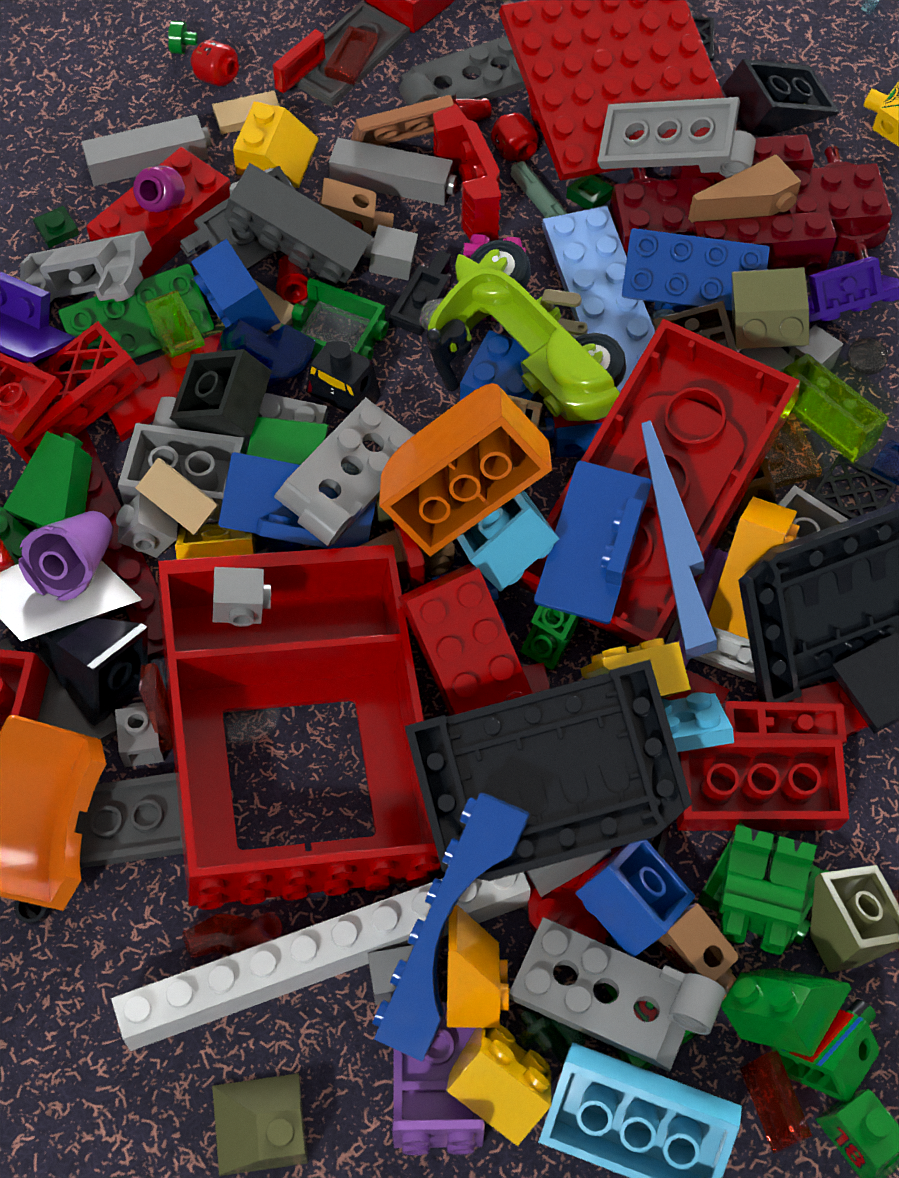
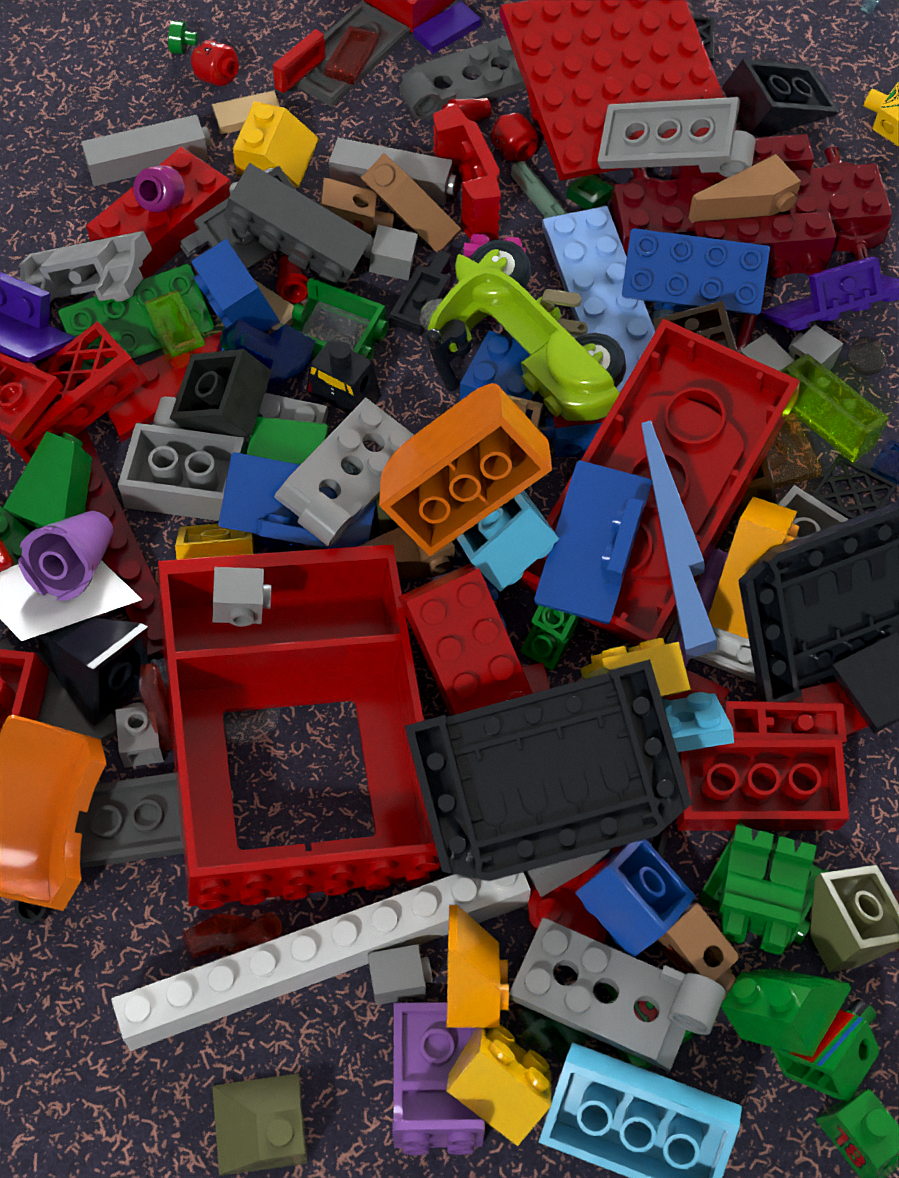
(56, 226): dark green plate -> none
(146, 526): light grey brick -> none
(177, 496): tan tile -> none
(399, 123): nougat tile -> none
(410, 203): none -> medium nougat slope
(412, 557): red tile -> none
(416, 1006): blue arch -> none
(447, 27): none -> dark purple tile
(770, 308): olive slope -> none
(775, 1102): clear red tile -> none

